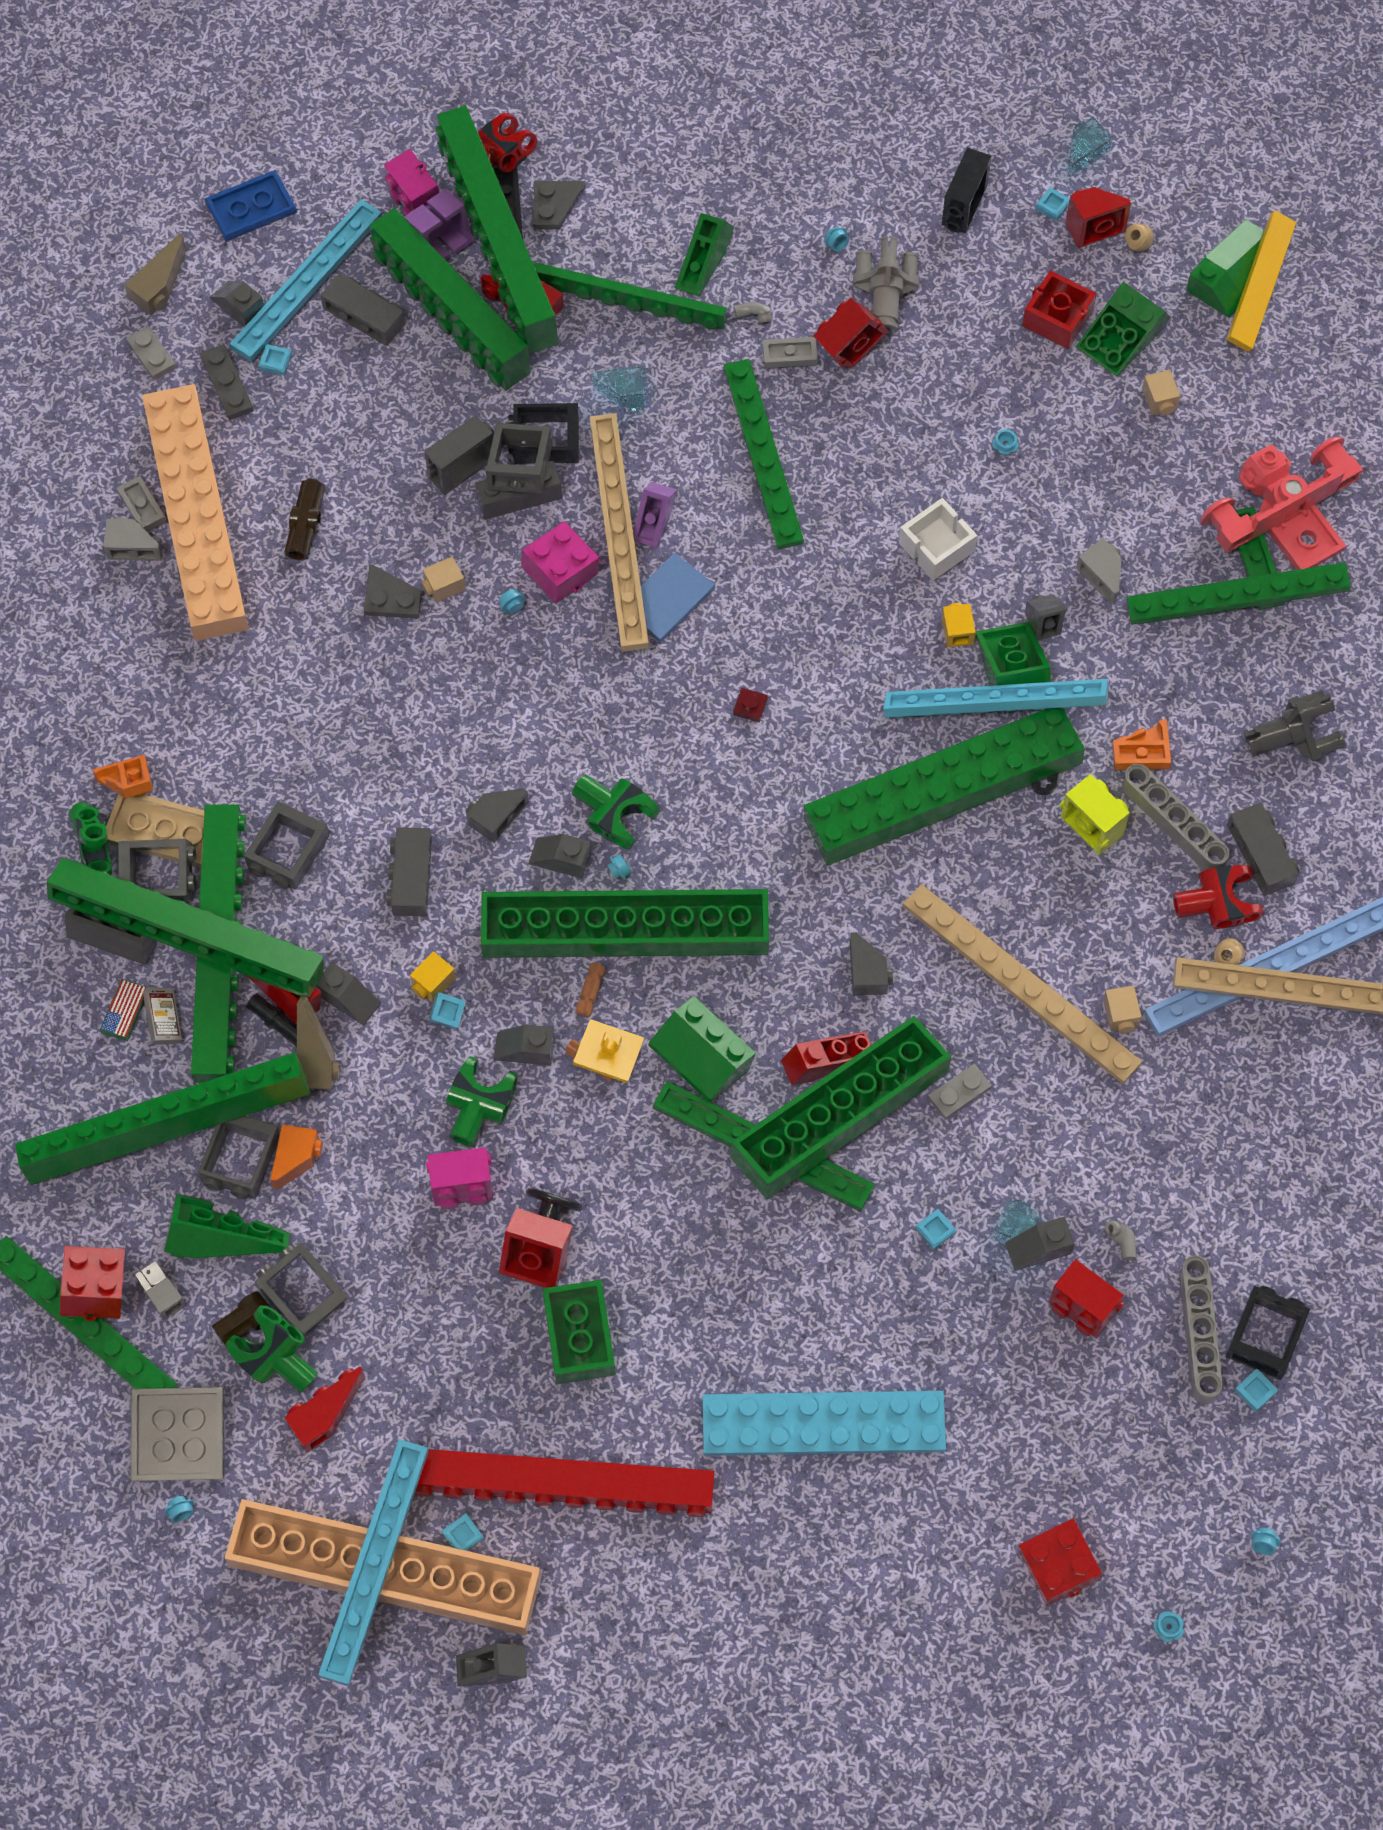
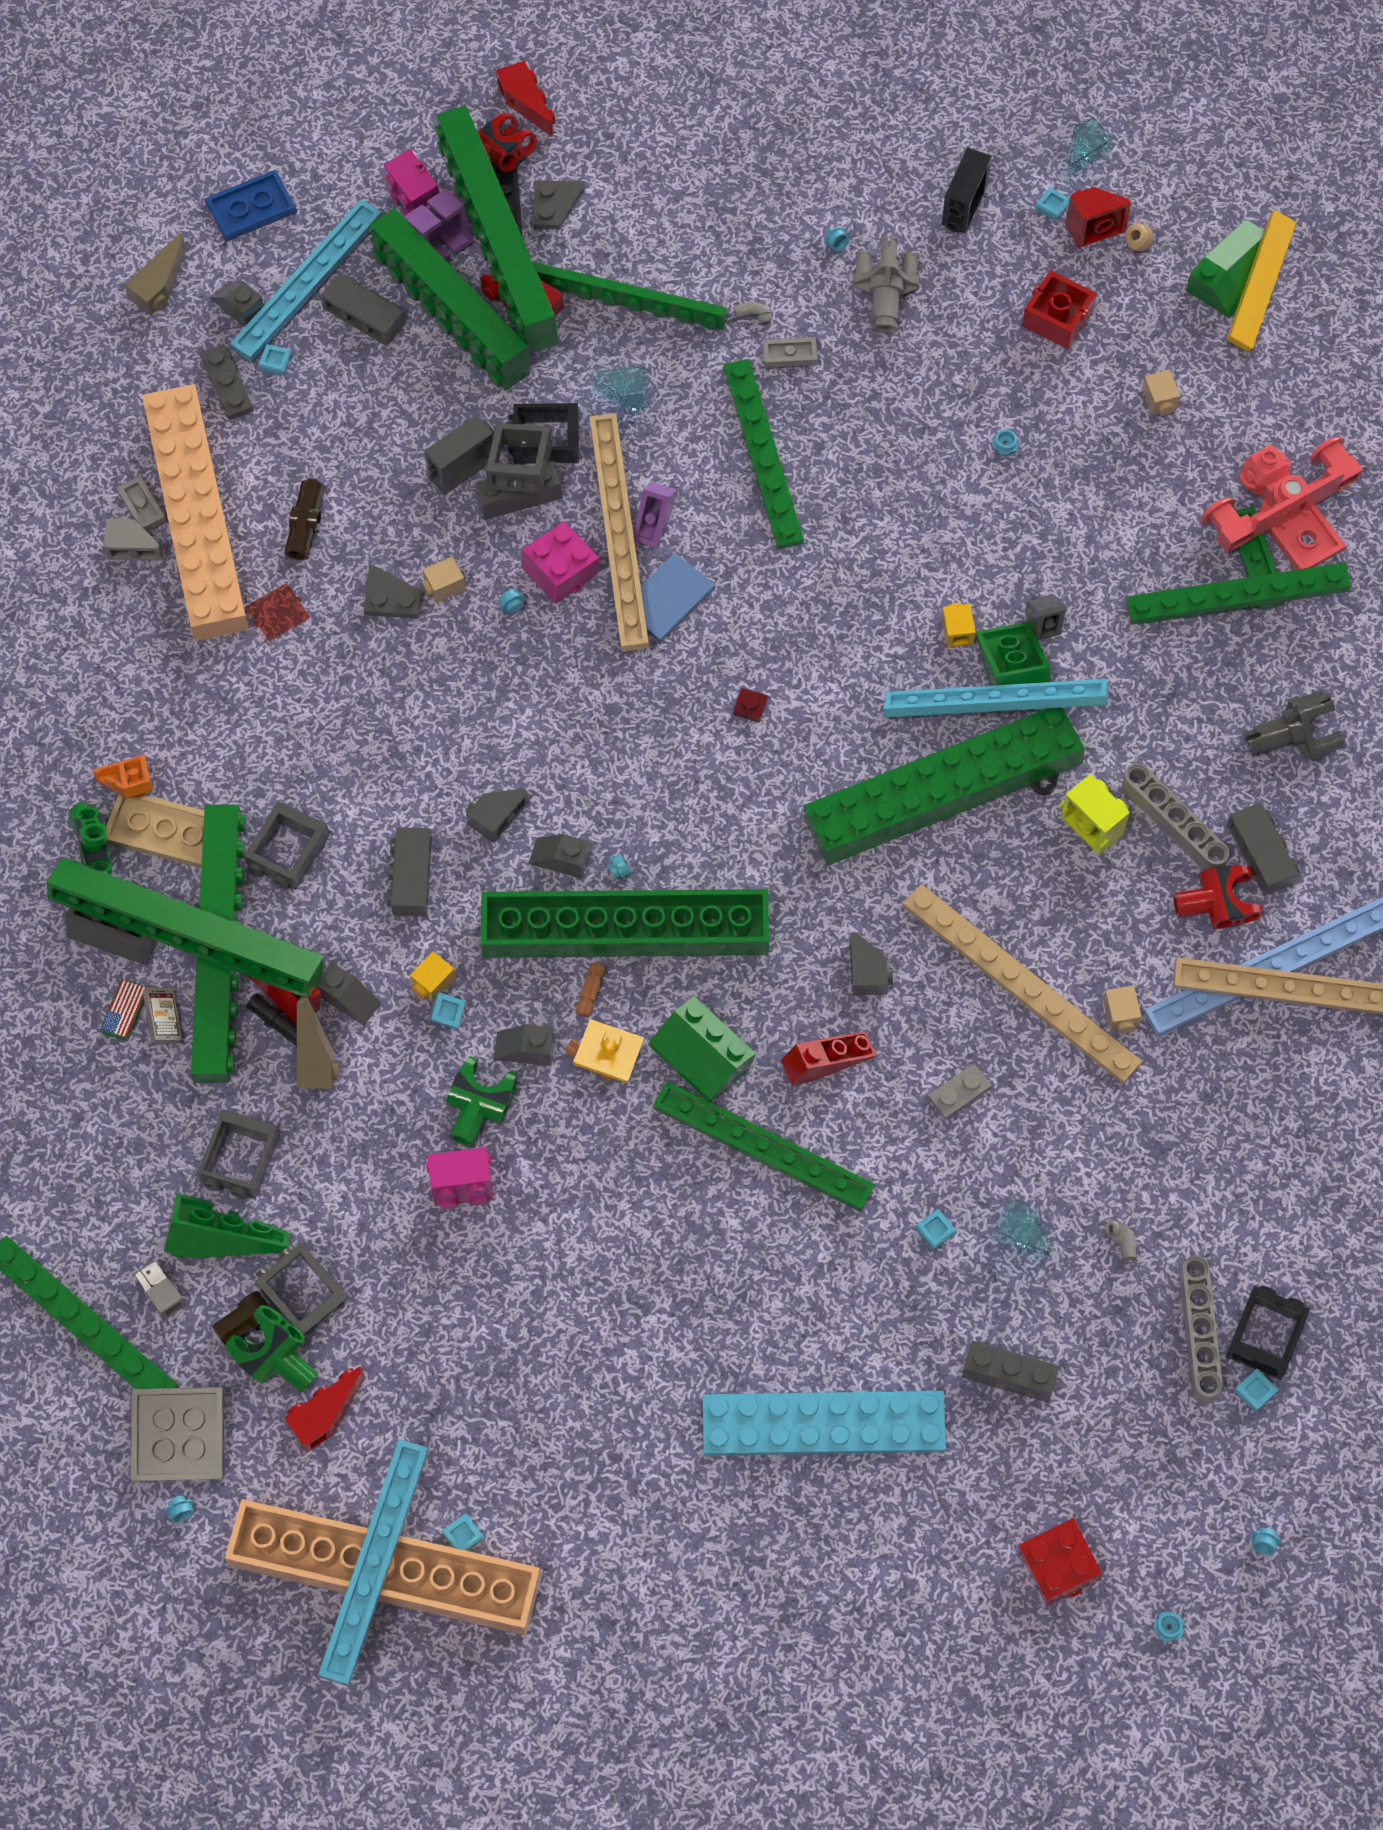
(92, 1282): brick -> none
(151, 353): light grey plate -> none
(162, 1119): green brick -> none
(187, 856): dark grey window -> none
(277, 612): none -> clear red piece
(294, 1154): orange slope -> none
(491, 1665): dark grey slope -> none
(521, 94): none -> red slope
(538, 1243): red piece -> none
(567, 1481): red brick -> none
(579, 1332): green brick -> none
(611, 806): green connector -> none
(704, 253): green slope -> none
(840, 1107): green brick -> none
(850, 333): red brick -> none
(933, 539): white piece -> none
(1010, 1371): none -> dark grey brick
(1040, 1244): dark grey slope -> none
(1085, 1299): red brick -> none
(1102, 569): light grey slope -> none
(1122, 329): green slope -> none
(1143, 747): orange wing -> none
(1222, 954): tan piece -> none

